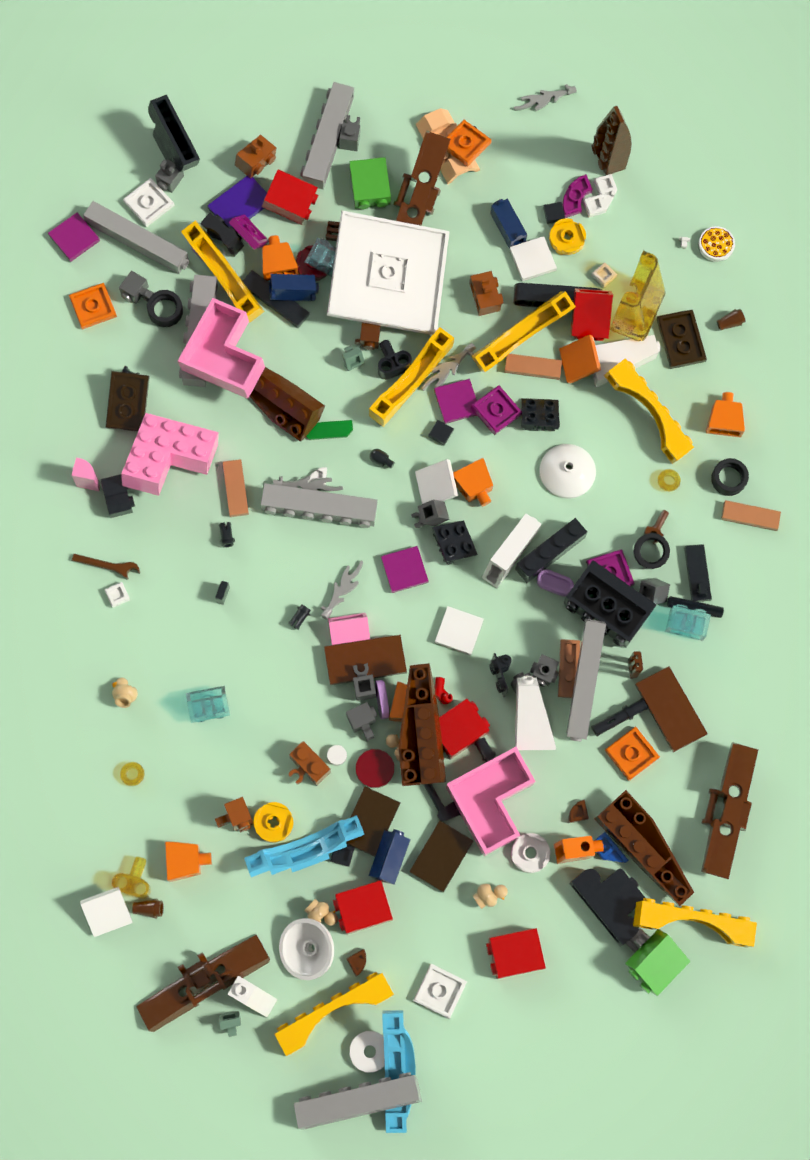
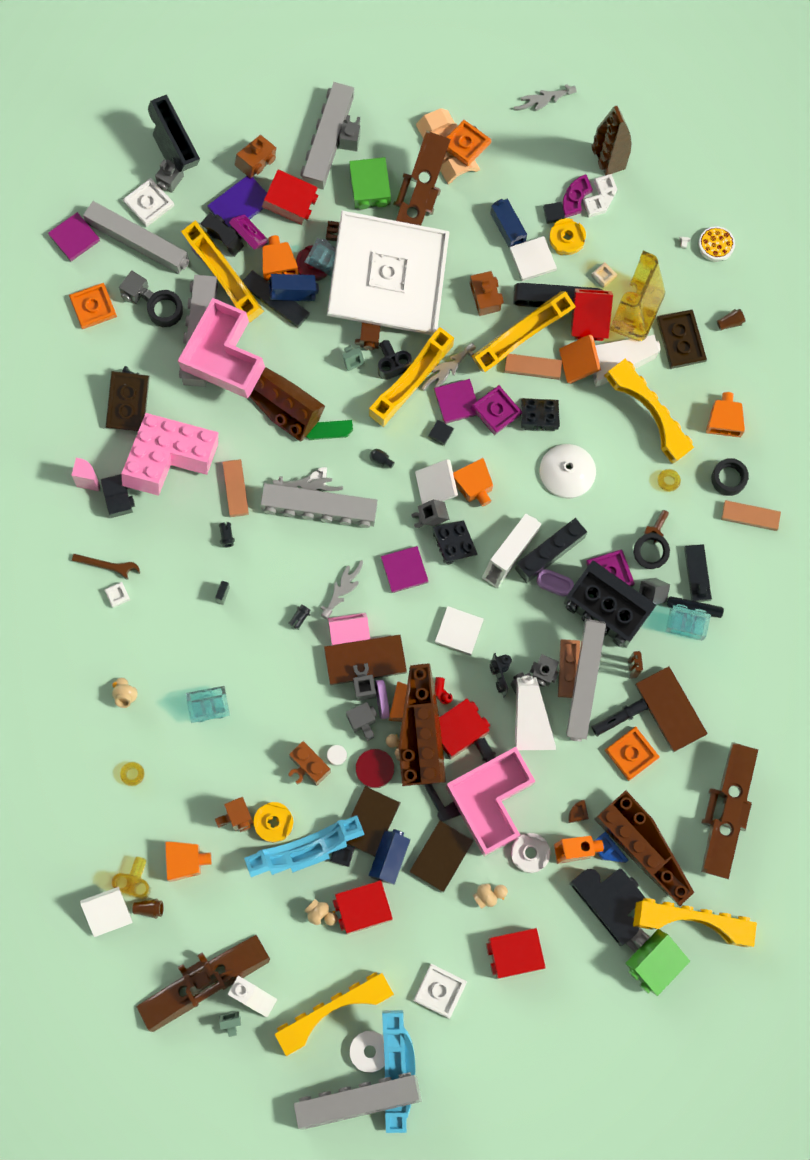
(297, 950): white dish -> none
(357, 962): reddish brown tile -> none

